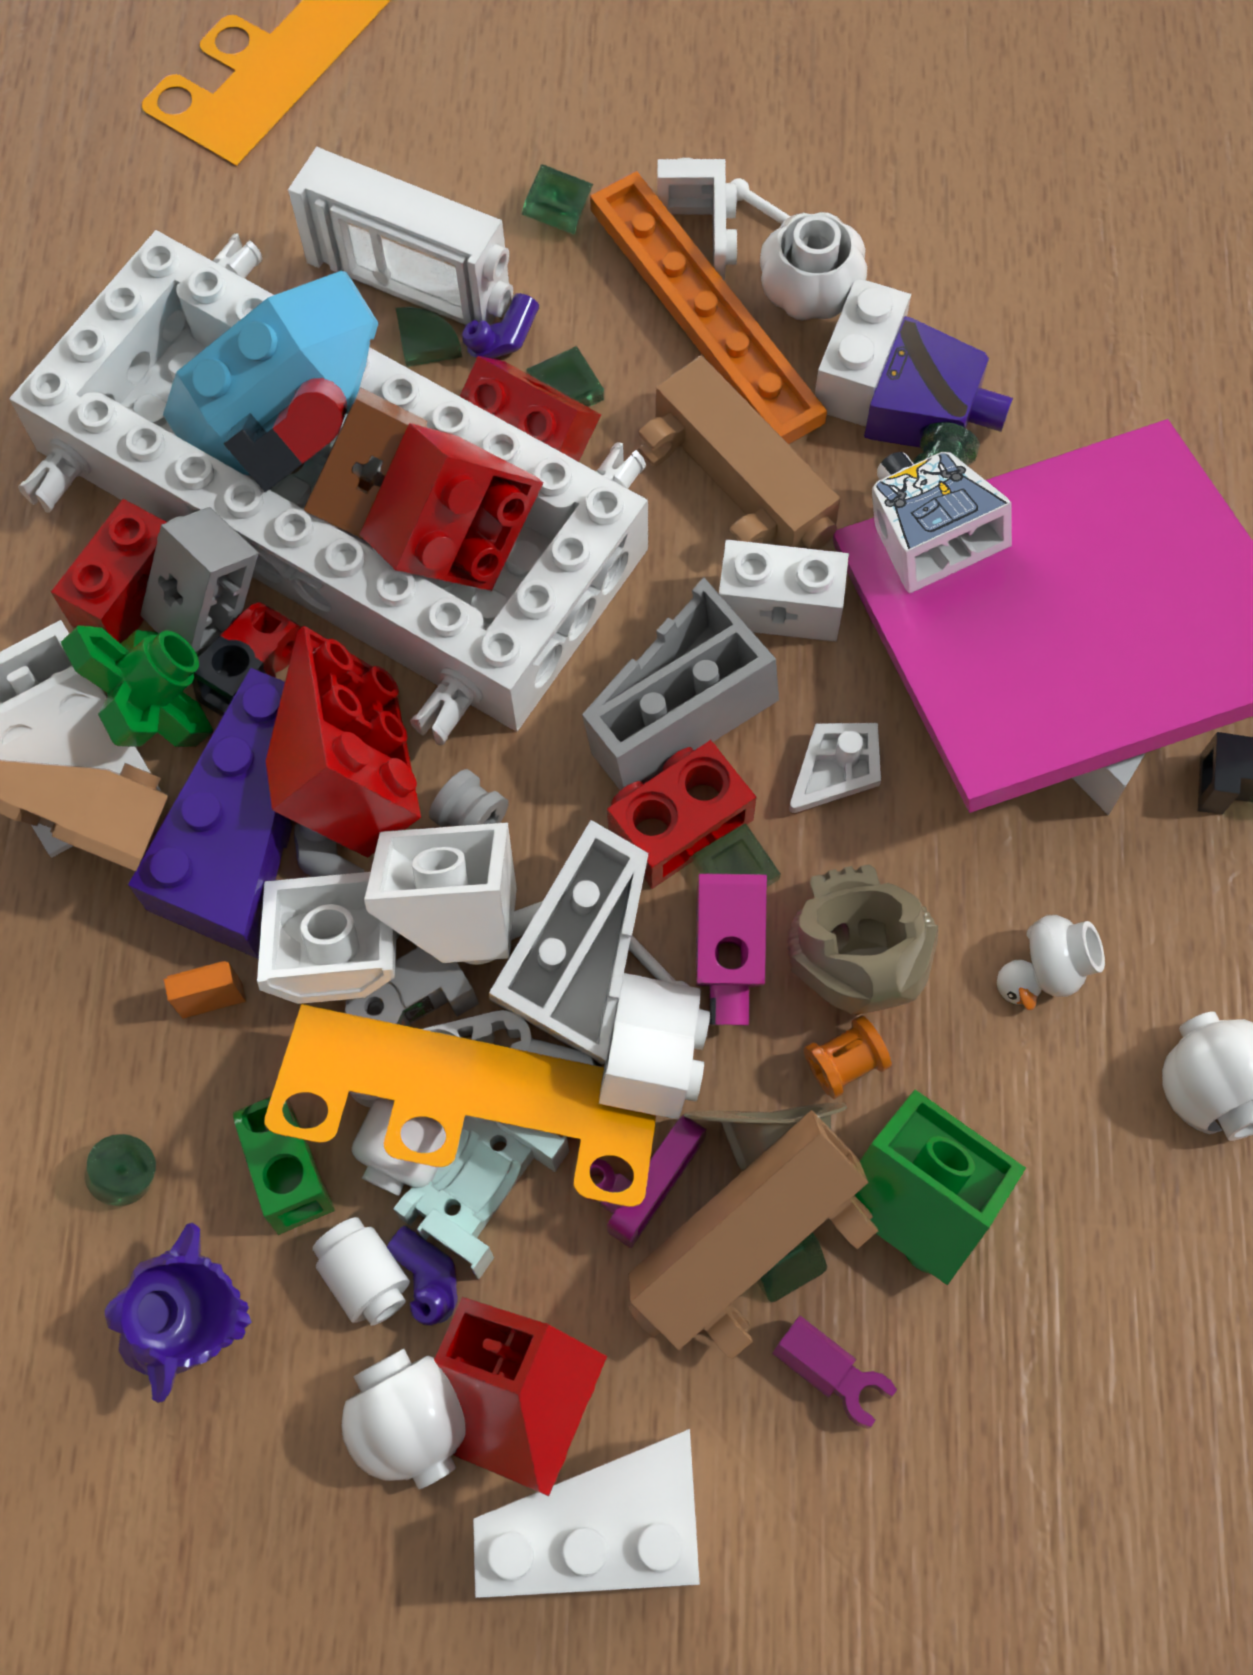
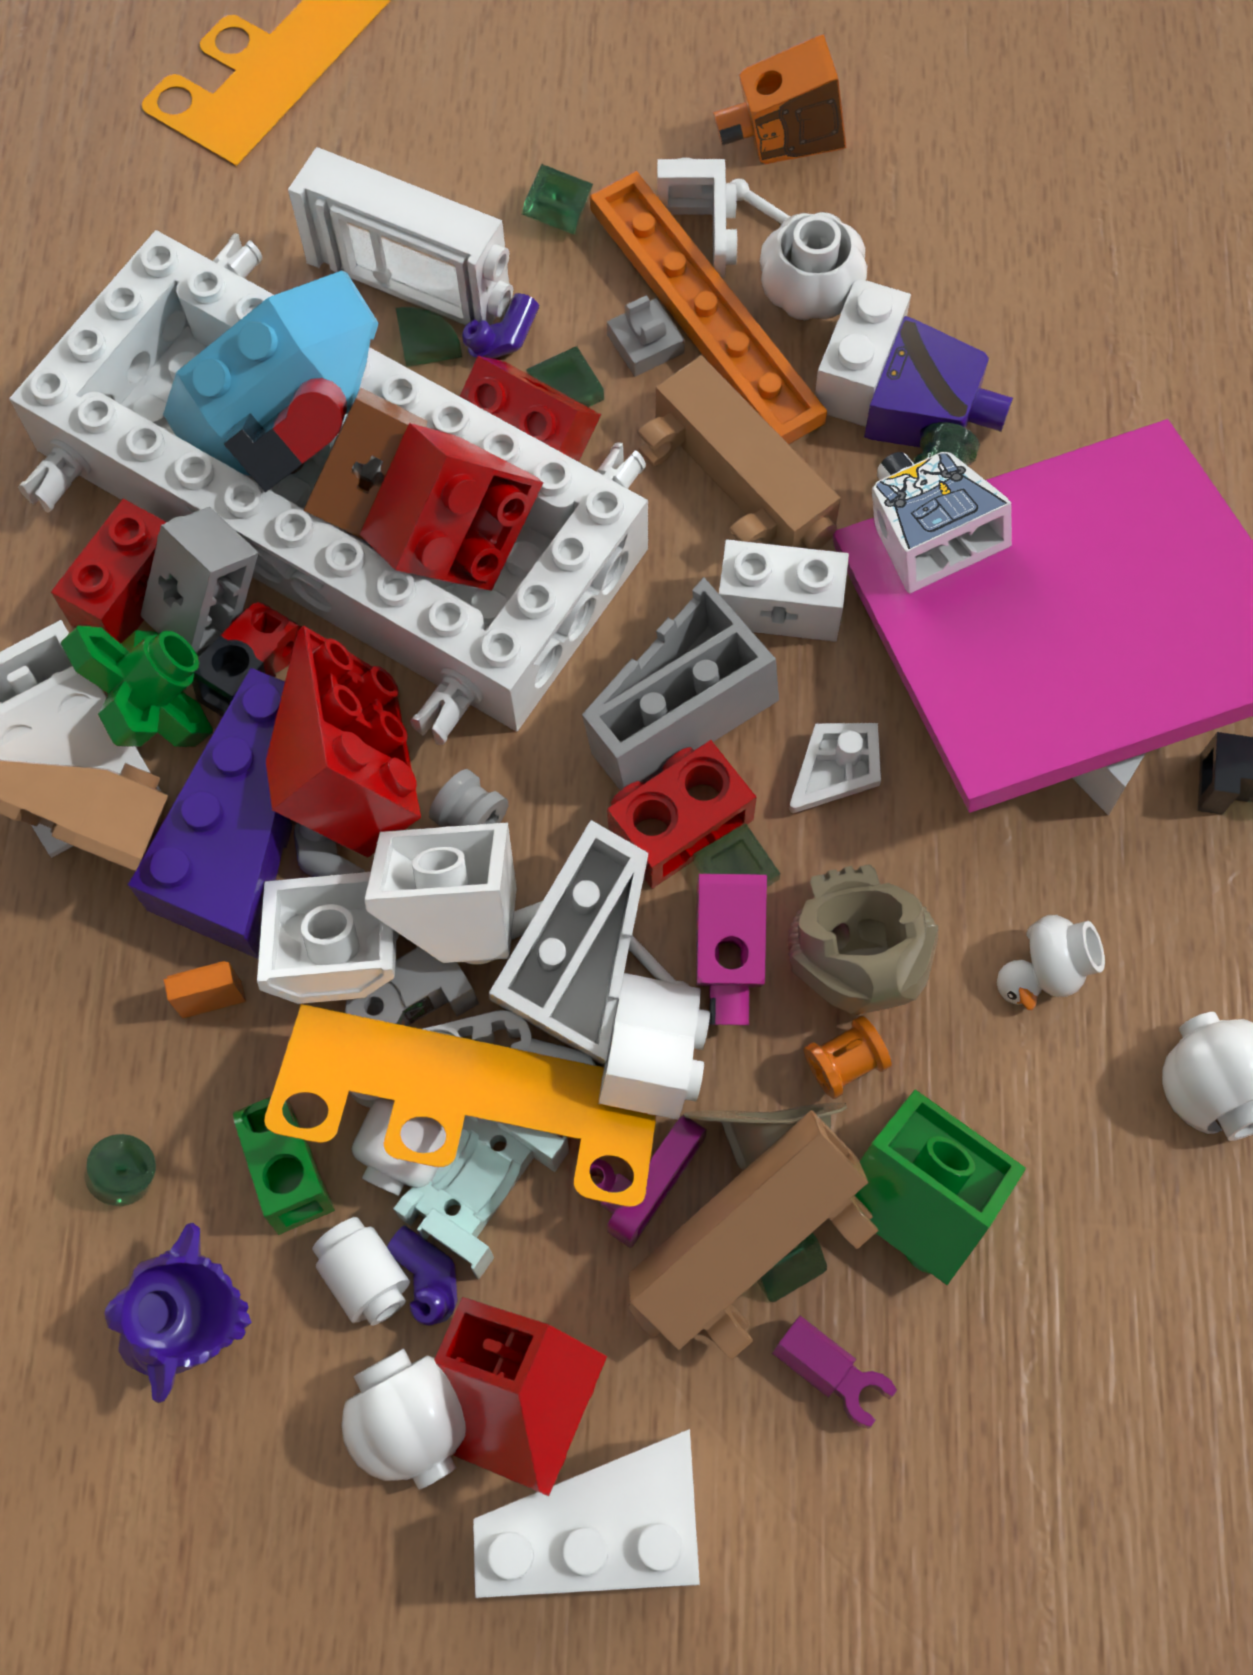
(645, 335): none -> light grey tile
(788, 105): none -> torso

